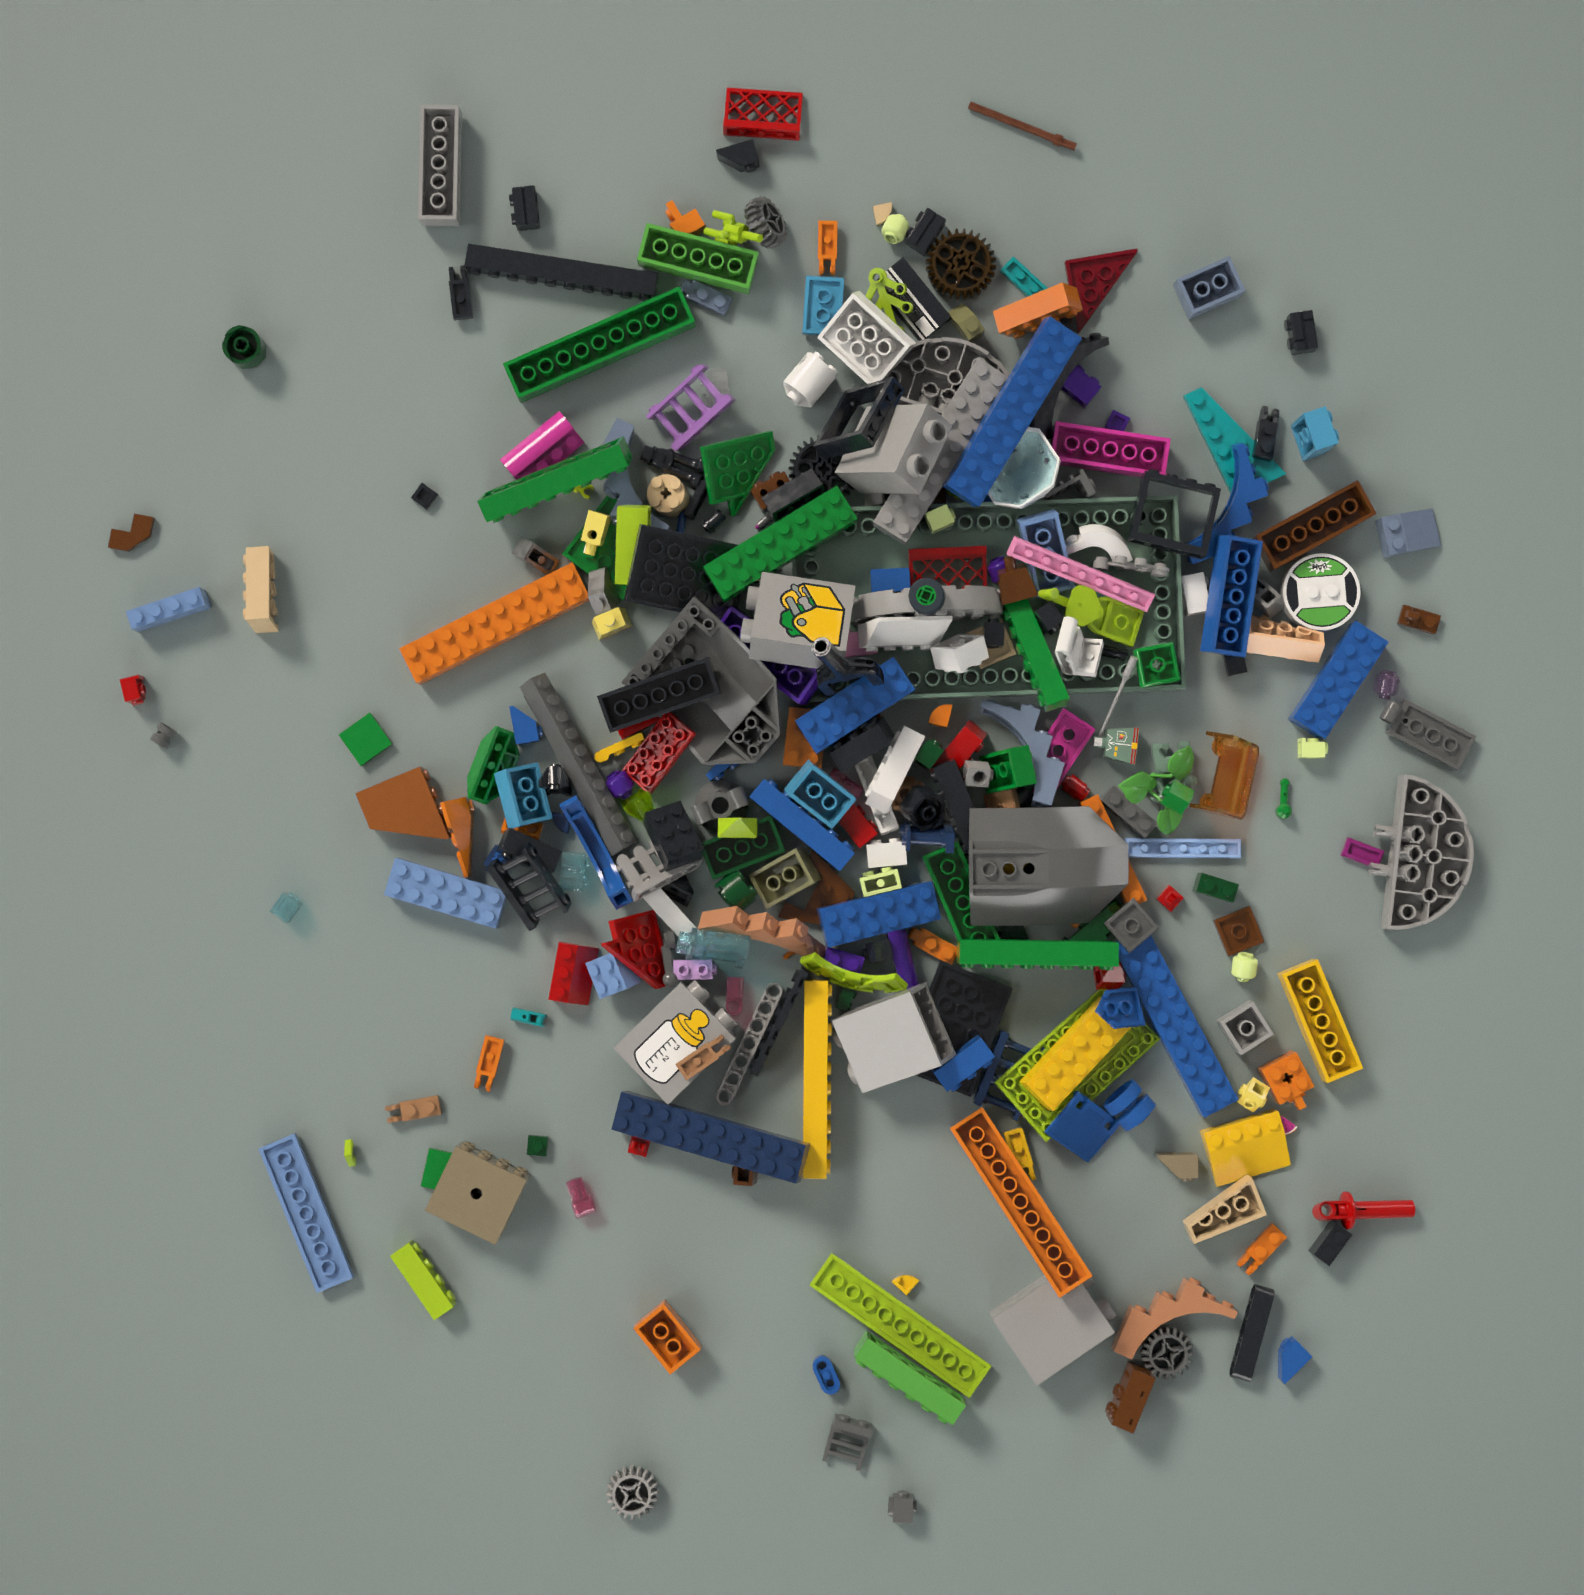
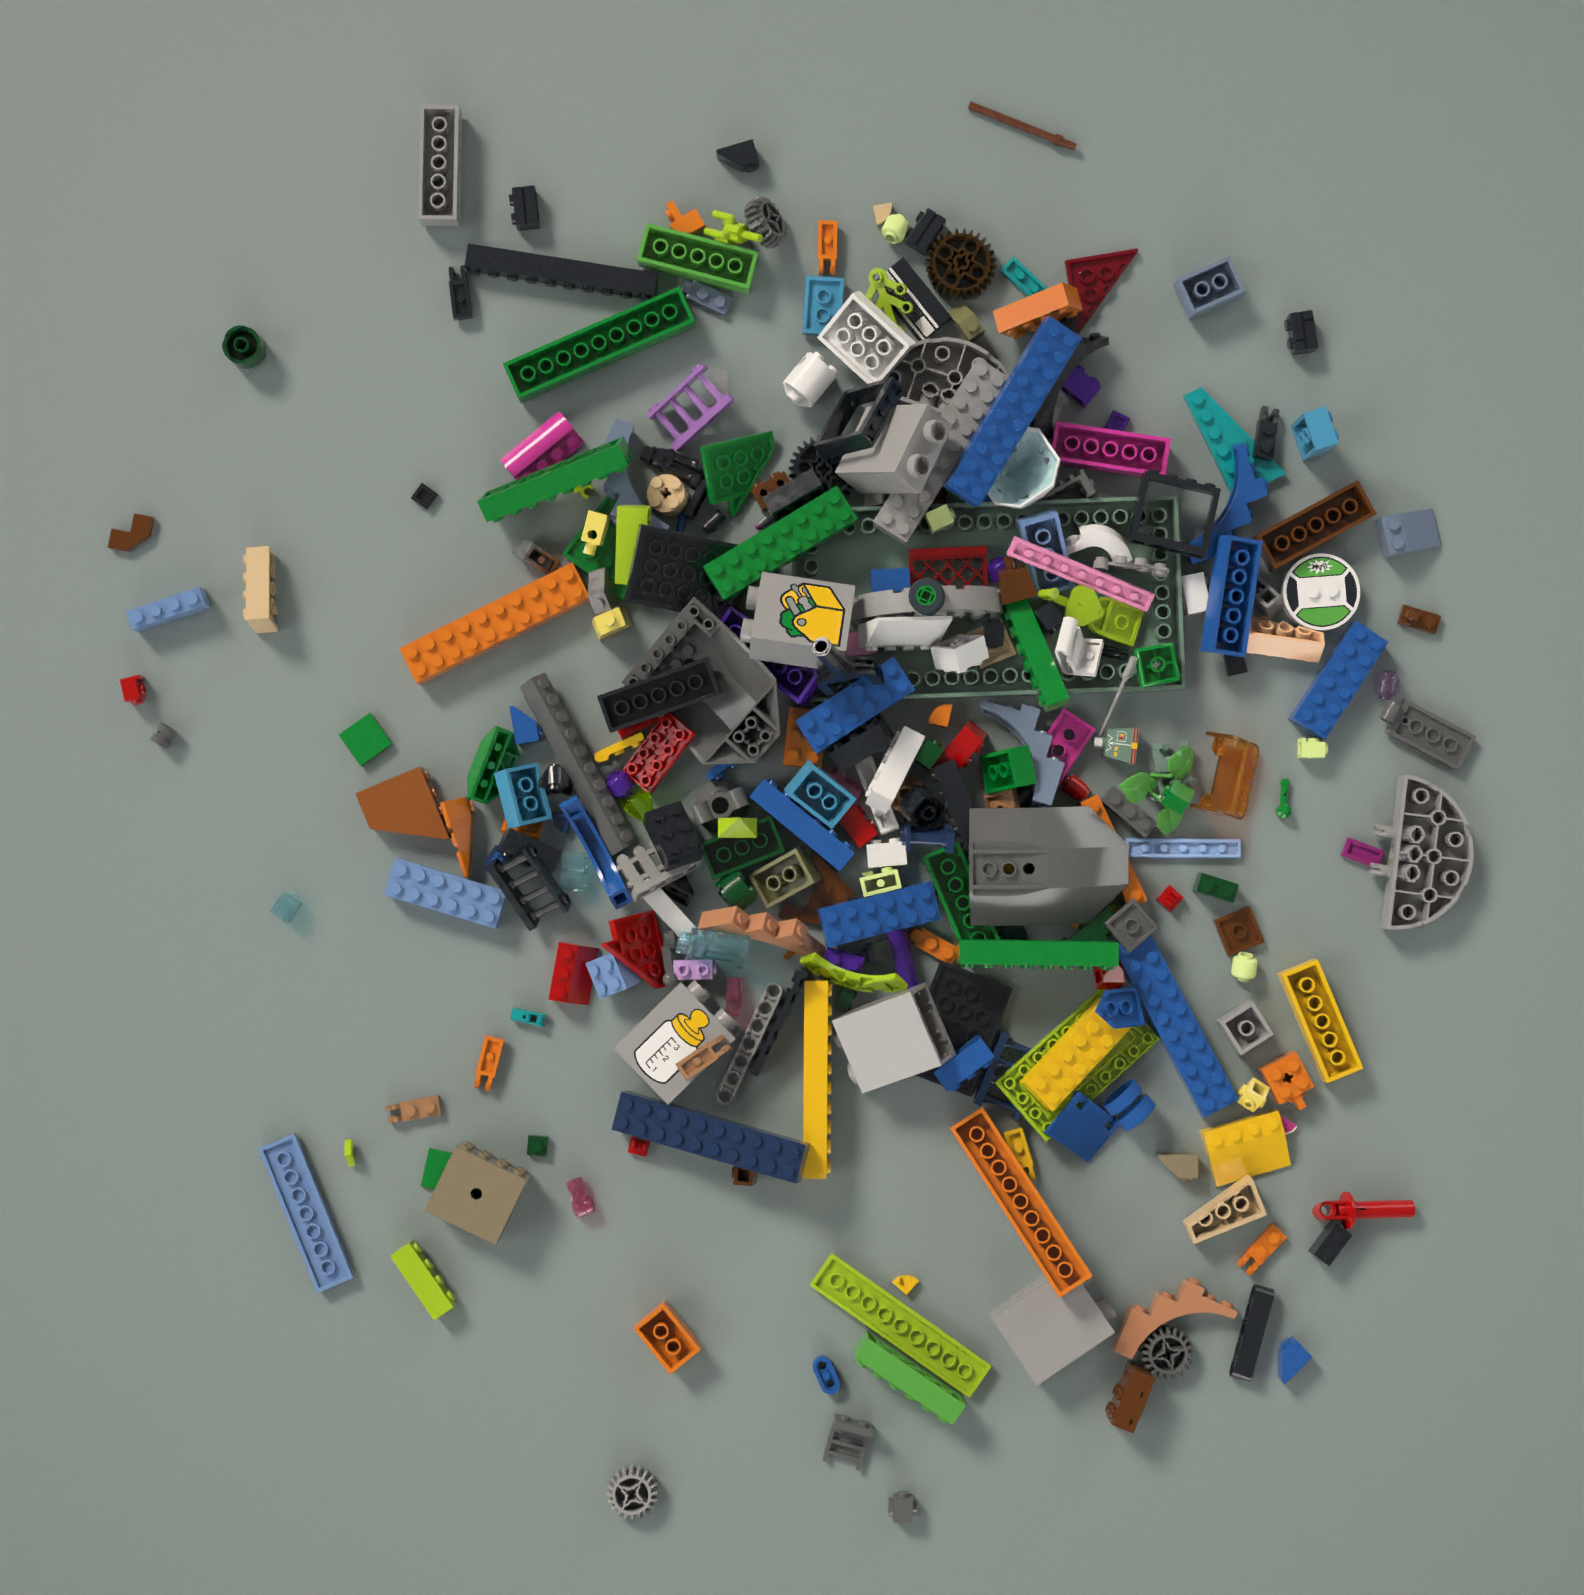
(763, 128): red fence -> none
(972, 768): light grey brick -> none

